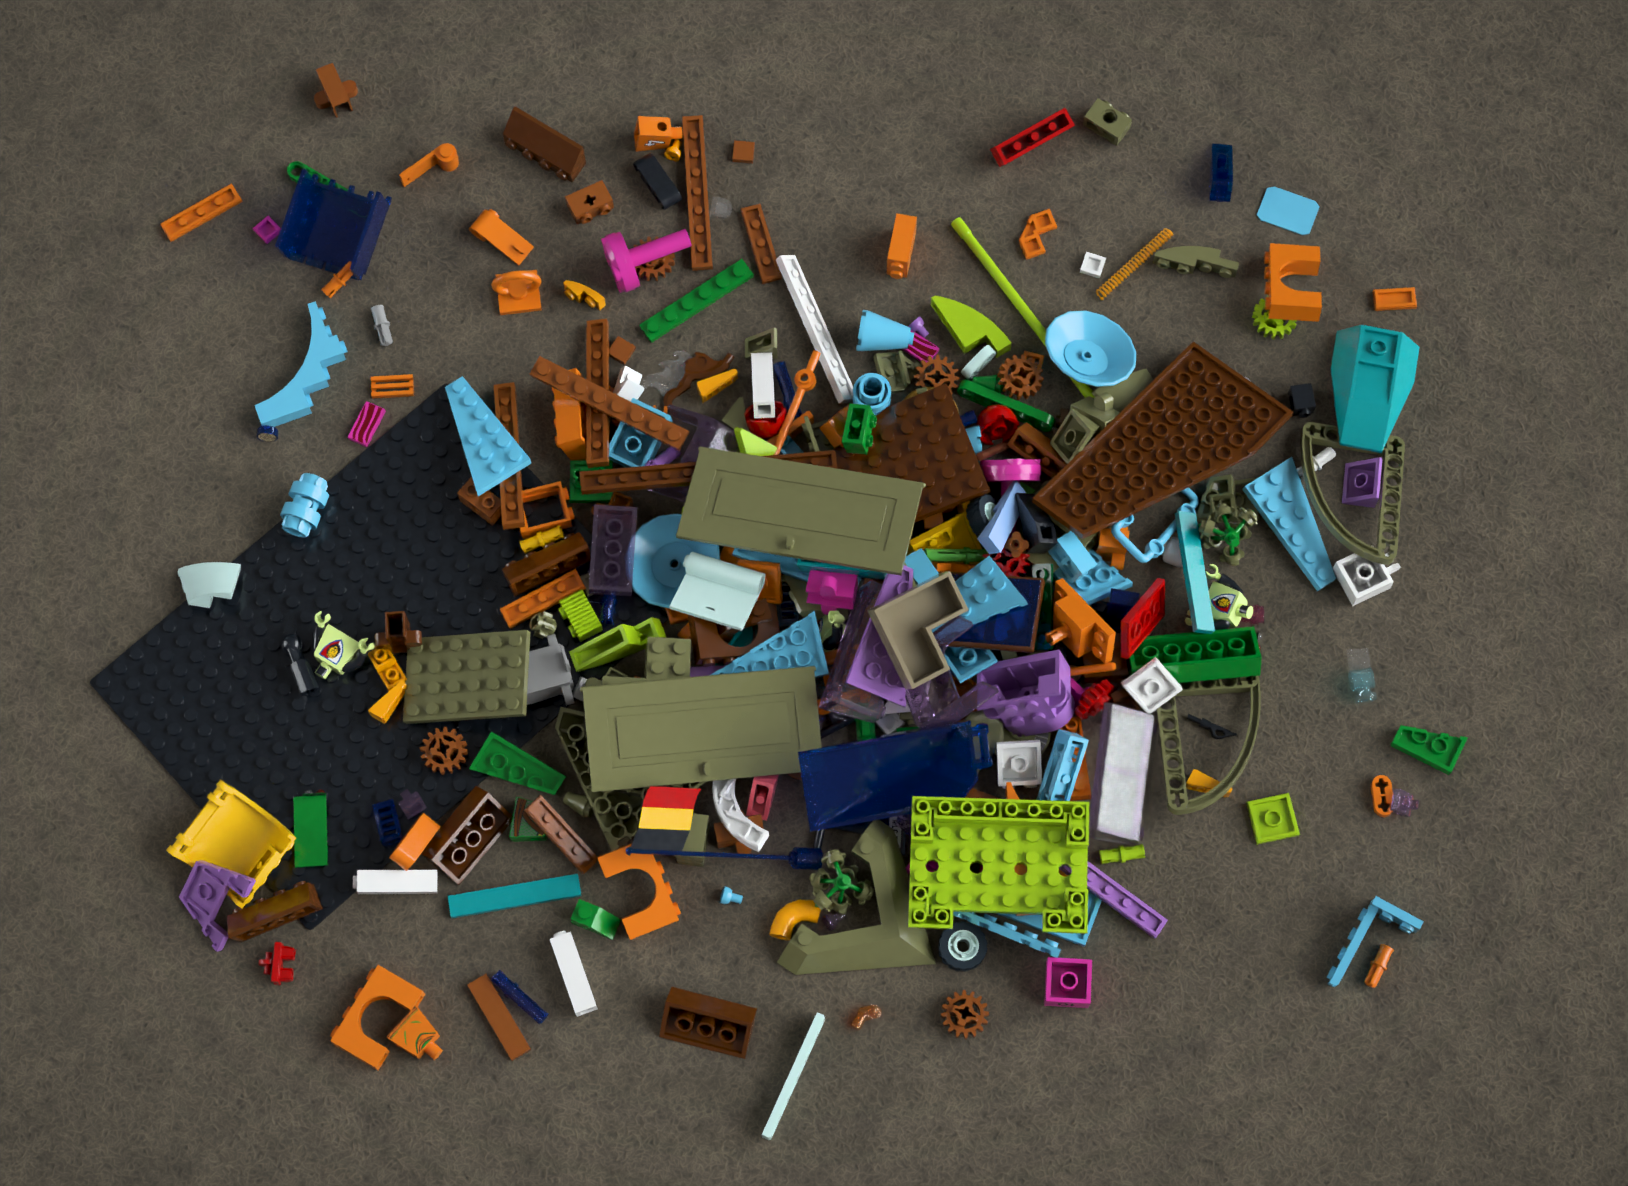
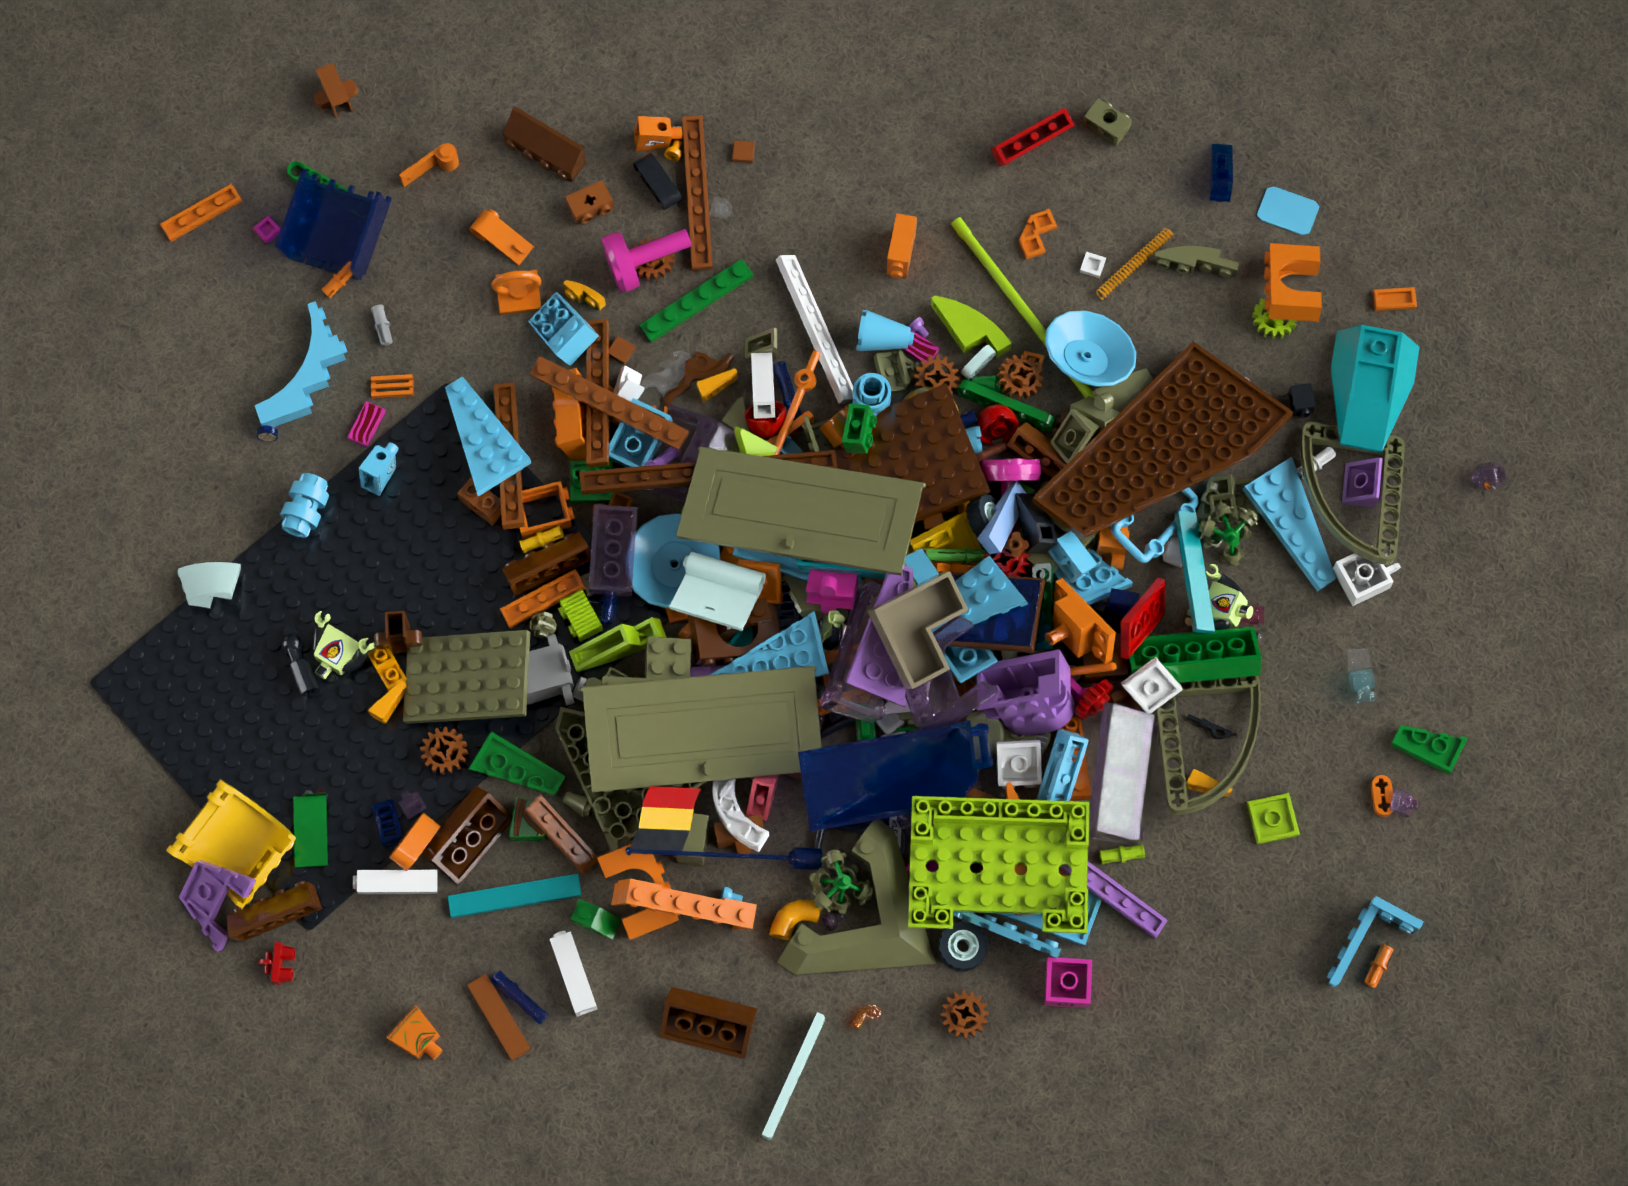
(378, 468): none -> medium azure torso
(380, 986): orange arch -> none
(563, 329): none -> medium azure slope
(699, 907): none -> orange window
(761, 243): dark orange tile -> none
(1489, 475): none -> clear purple head

